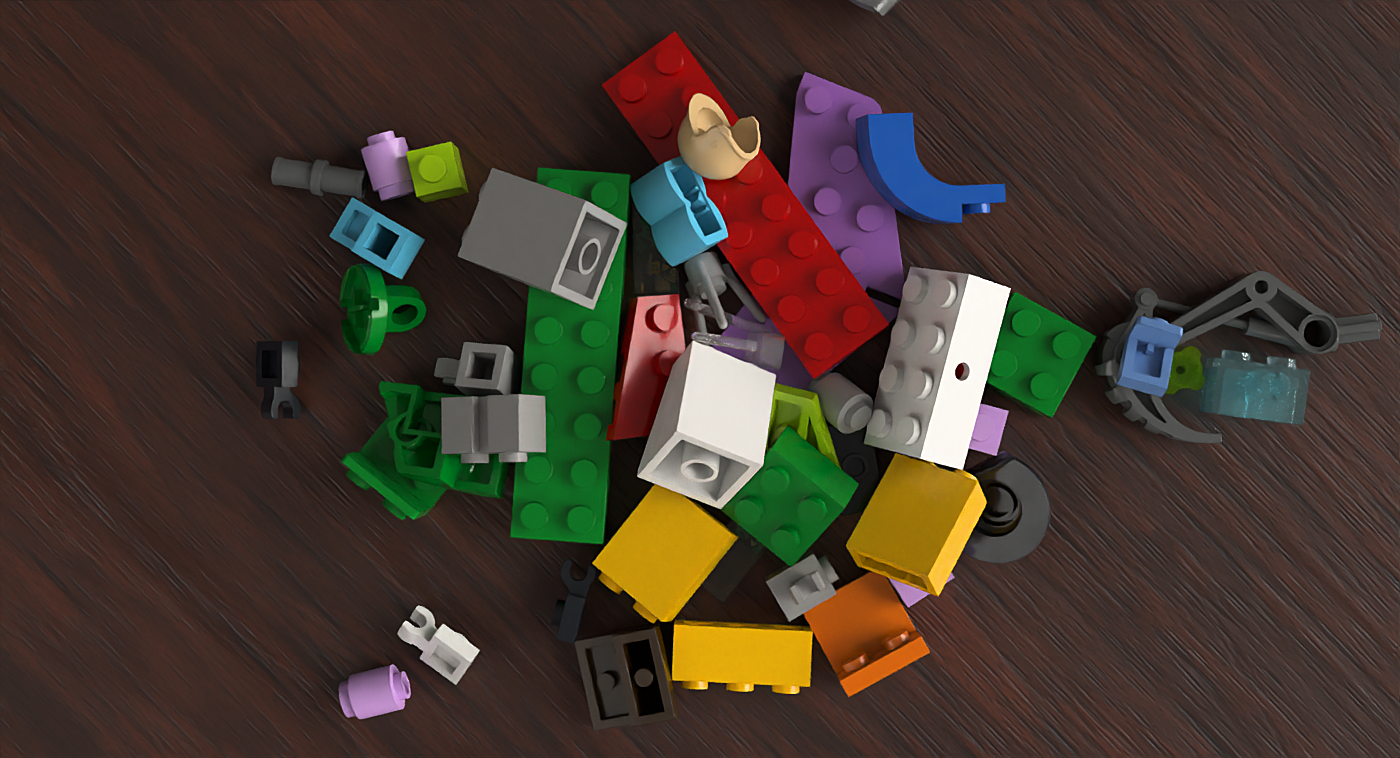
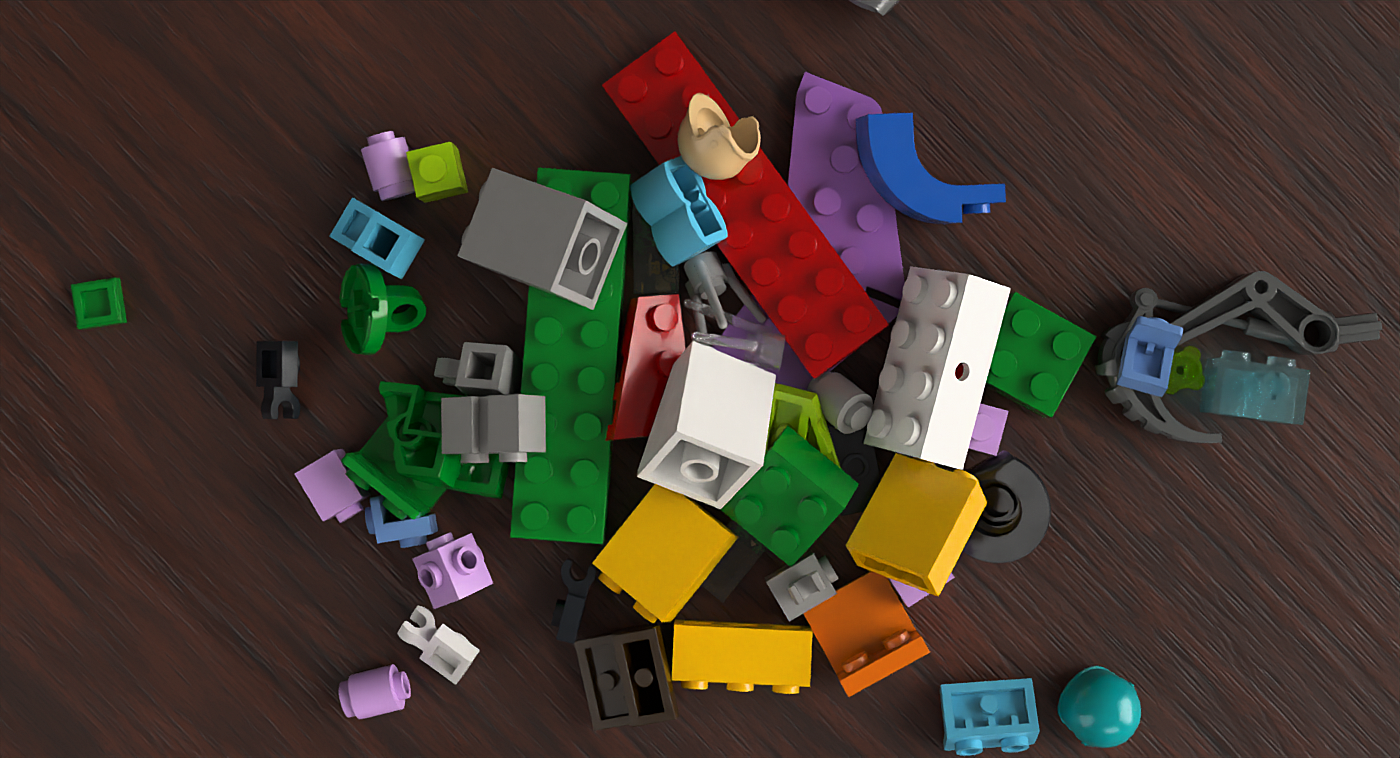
(98, 303): none -> green tile
(319, 177): dark grey pin -> none
(330, 488): none -> lavender brick
(407, 531): none -> medium blue bracket
(452, 569): none -> lavender brick
(989, 716): none -> medium azure bracket
(1100, 708): none -> teal helmet

